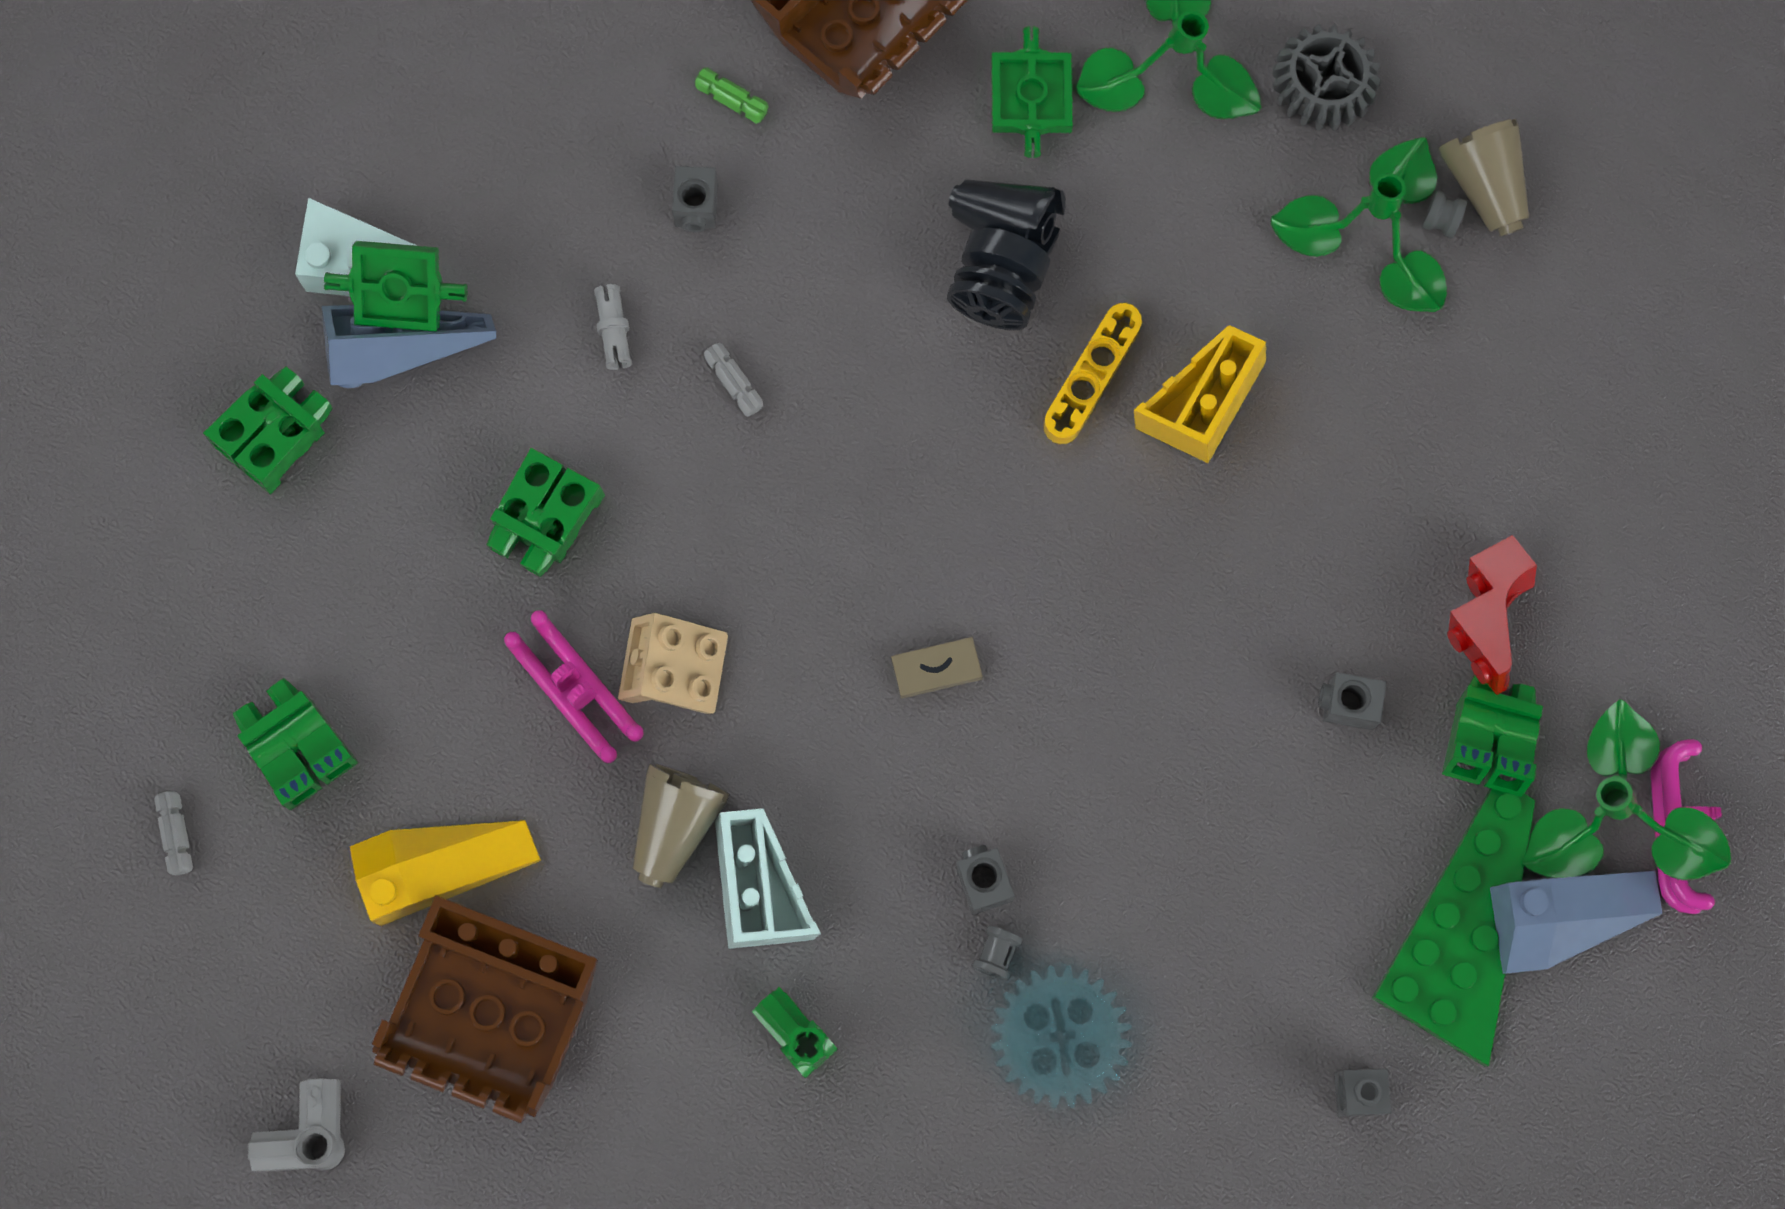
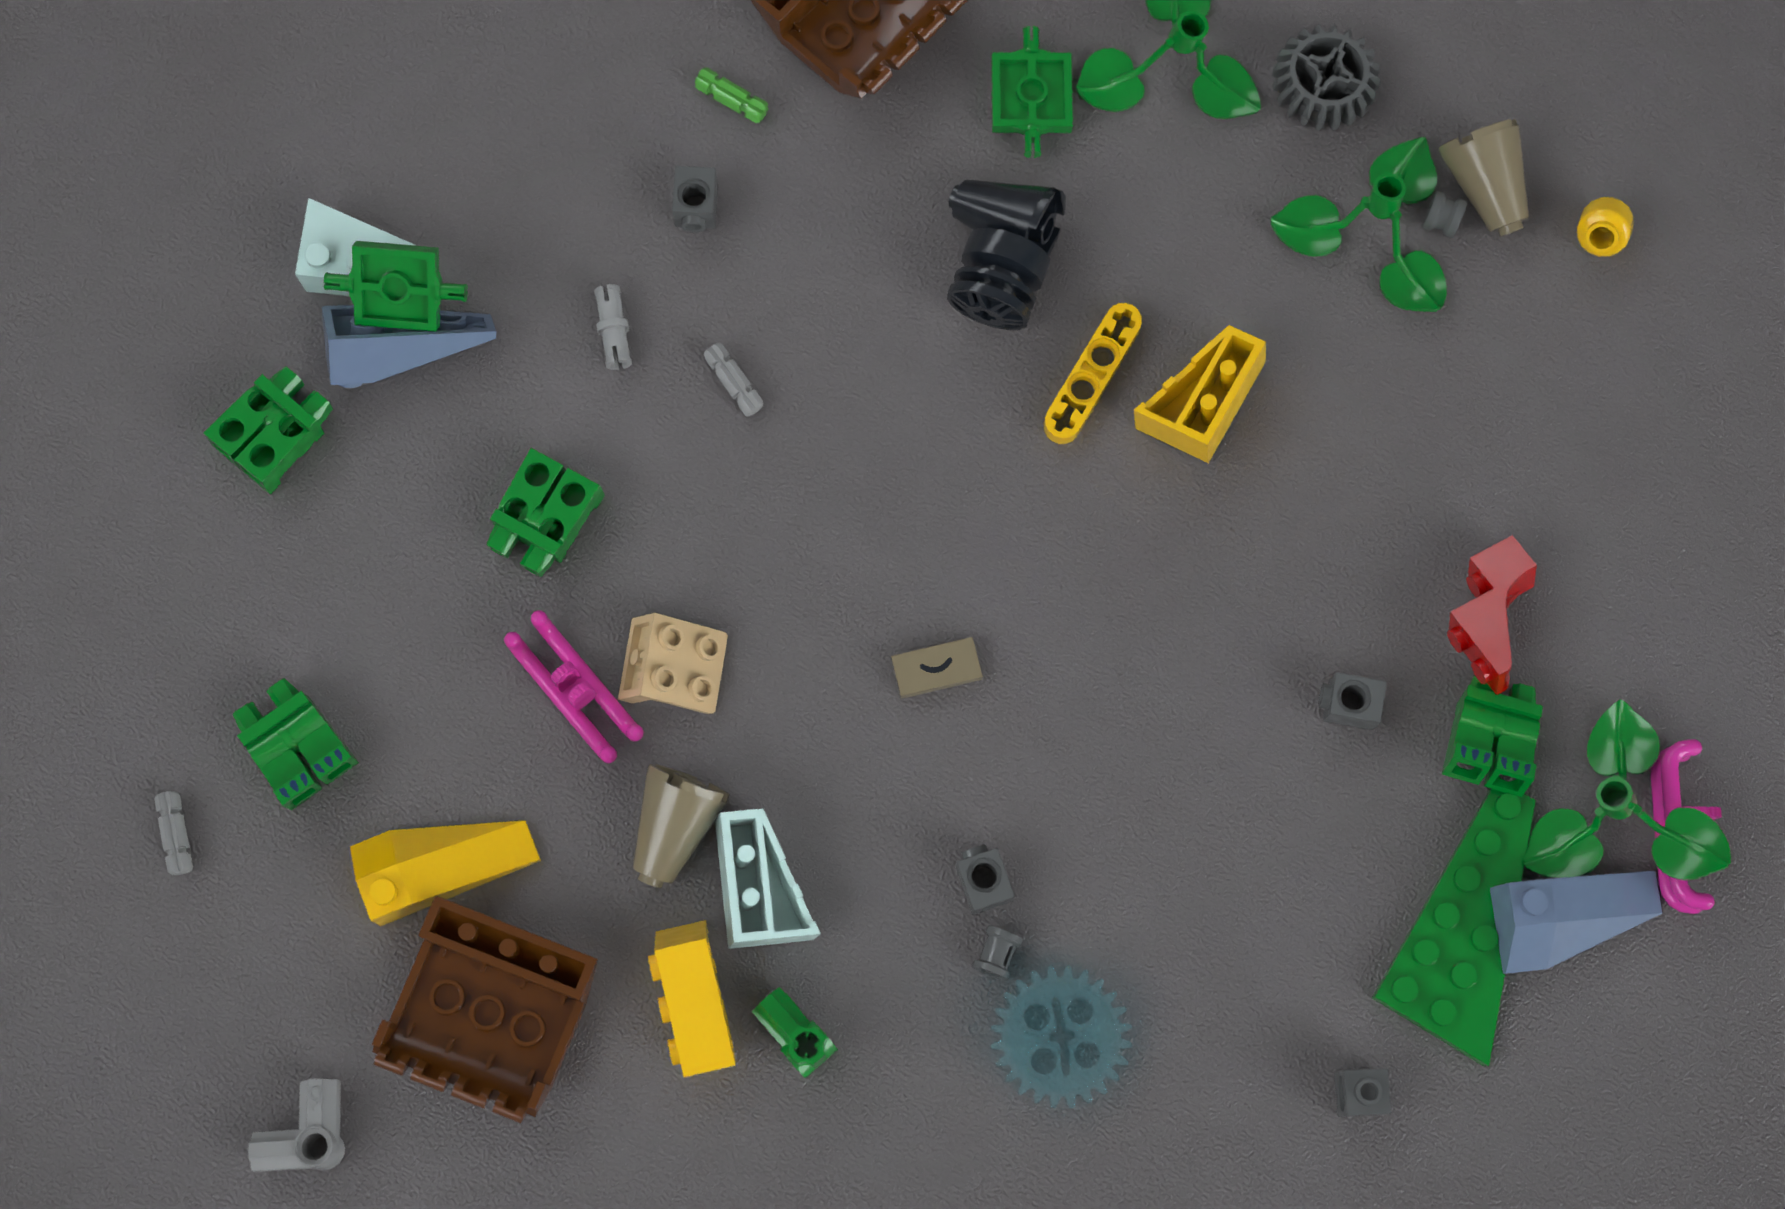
(691, 999): none -> yellow wedge
(1605, 226): none -> yellow head

